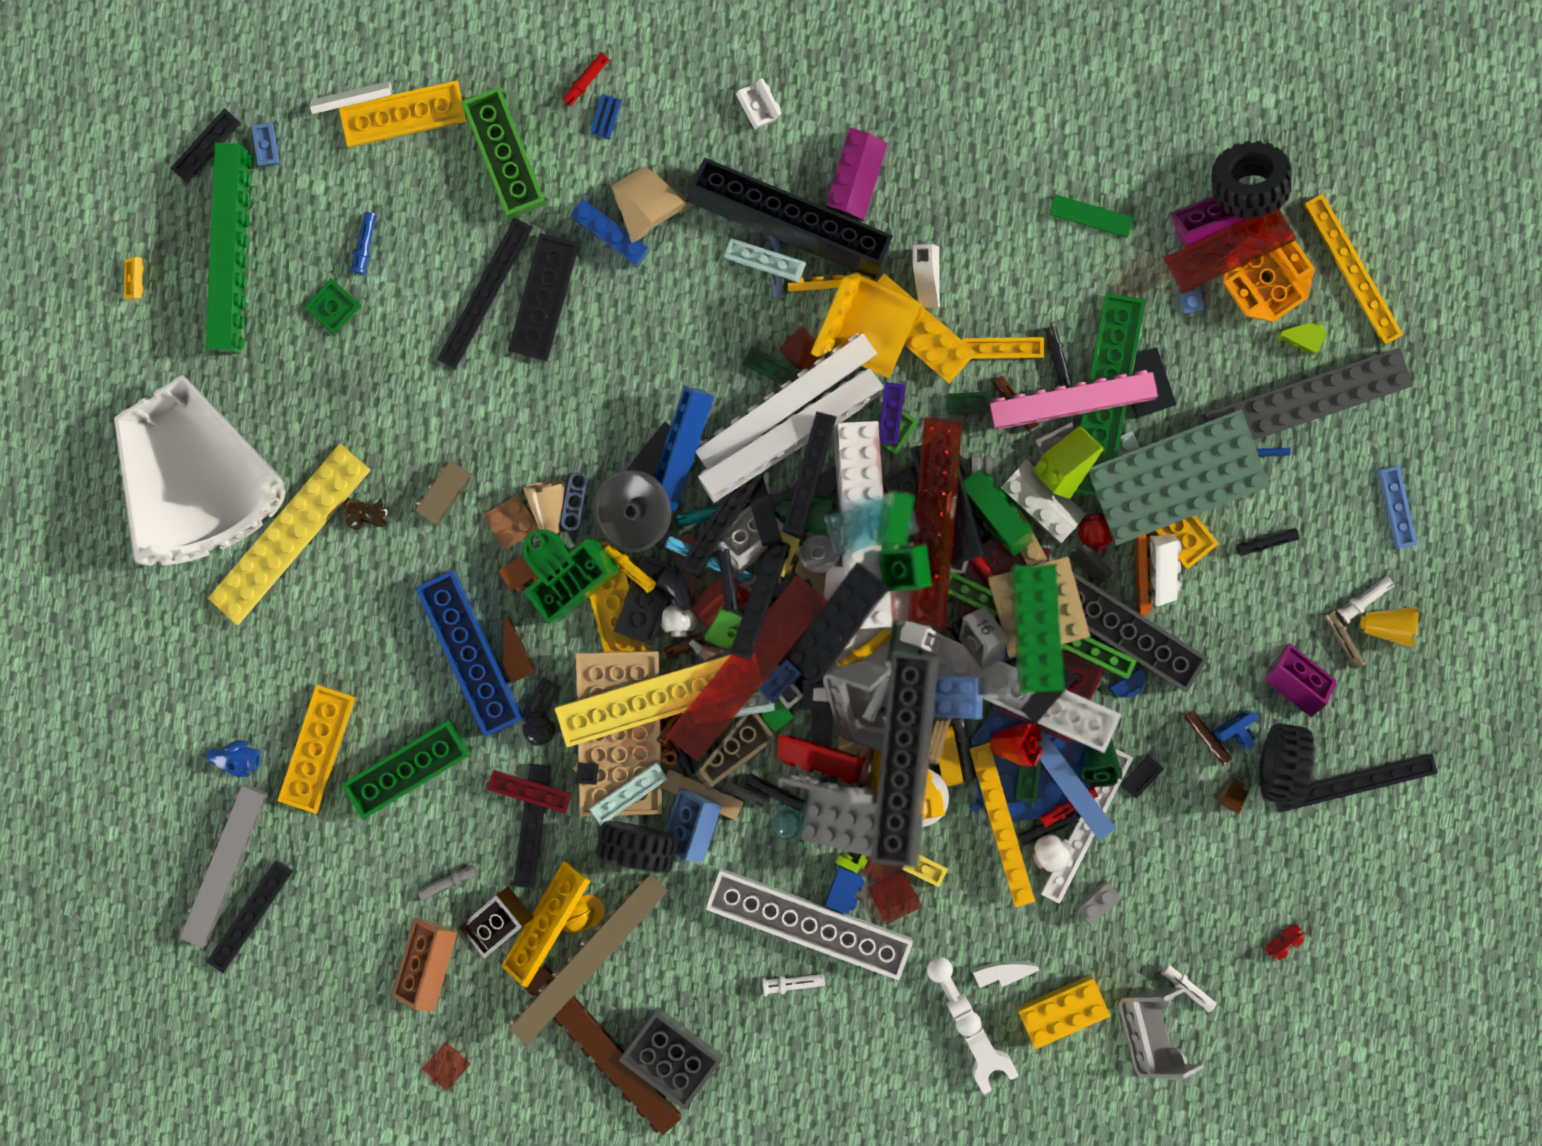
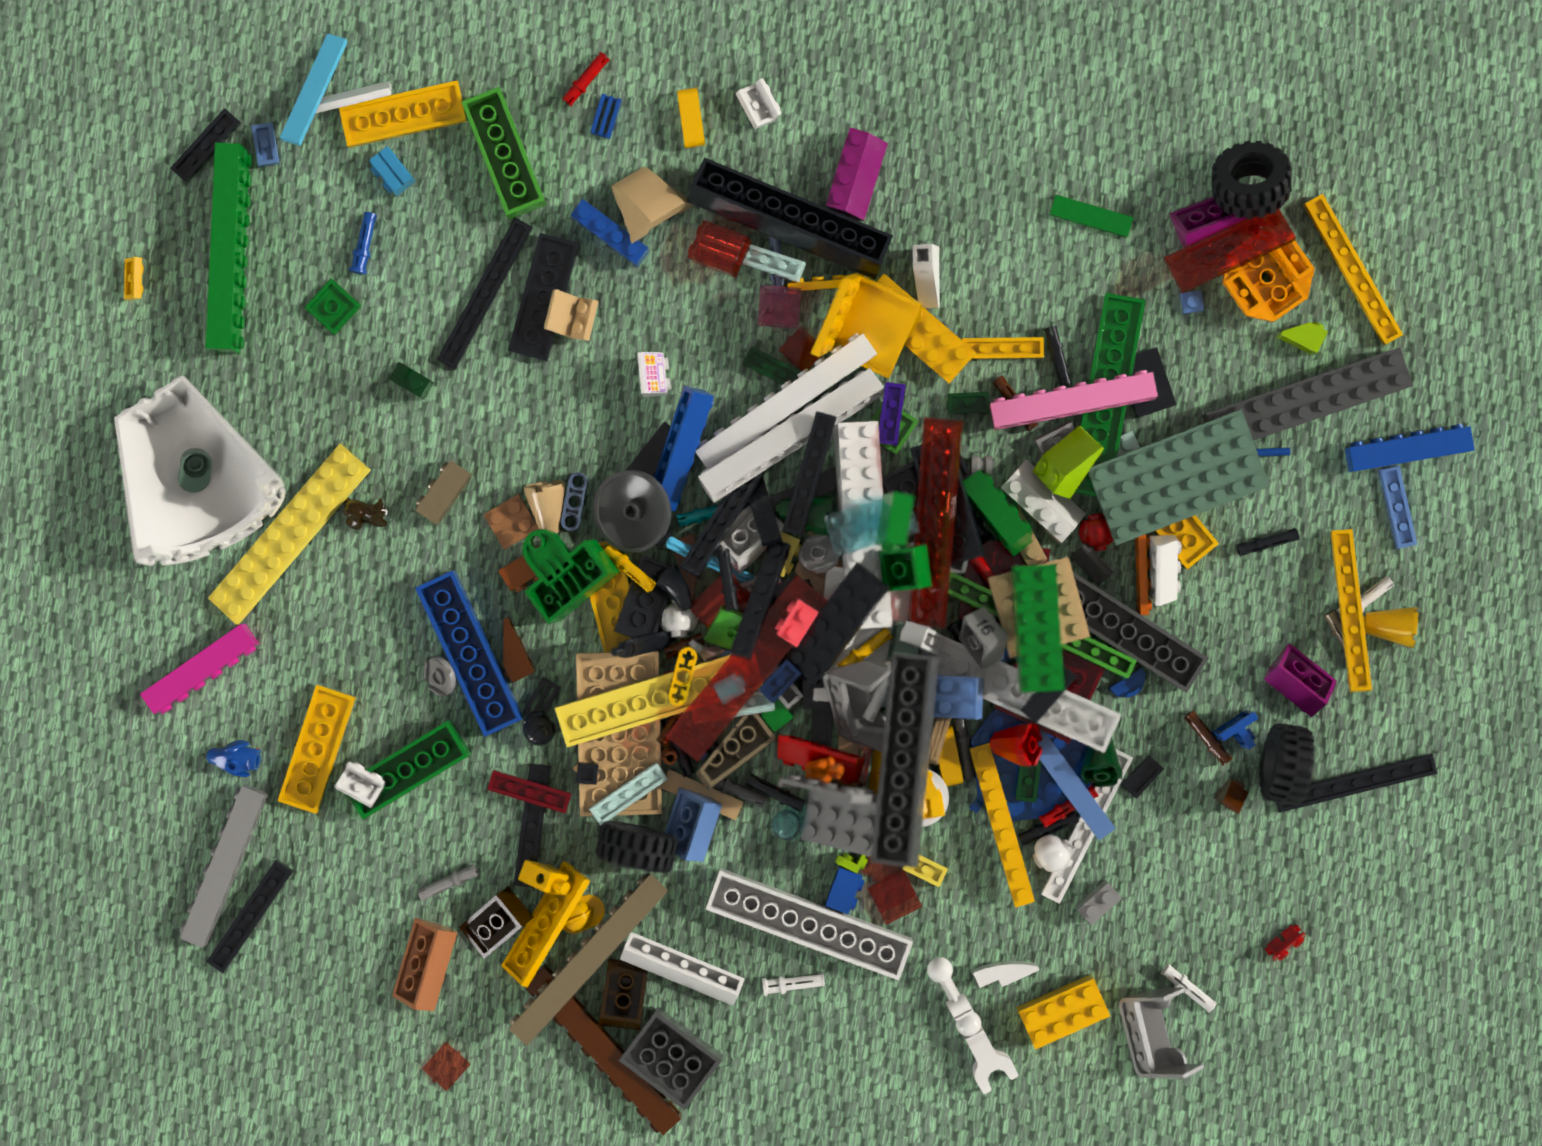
(195, 470): none -> sand green cap
(199, 669): none -> dark pink brick
(313, 89): none -> medium azure tile
(360, 784): none -> white bracket
(392, 171): none -> dark azure brick
(411, 380): none -> dark green slope
(440, 676): none -> light grey tile
(553, 881): none -> yellow torso
(570, 315): none -> tan bracket
(623, 995): none -> dark brown slope
(643, 644): none -> black piece
(653, 374): none -> white slope
(682, 968): none -> white brick
(684, 692): none -> yellow beam
(691, 117): none -> yellow beam
(719, 248): none -> clear red brick
(729, 687): none -> clear light blue brick
(779, 306): none -> clear pink plate
(796, 622): none -> coral bracket
(823, 770): none -> orange rock
(1351, 611): none -> yellow plate
(1409, 449): none -> blue brick

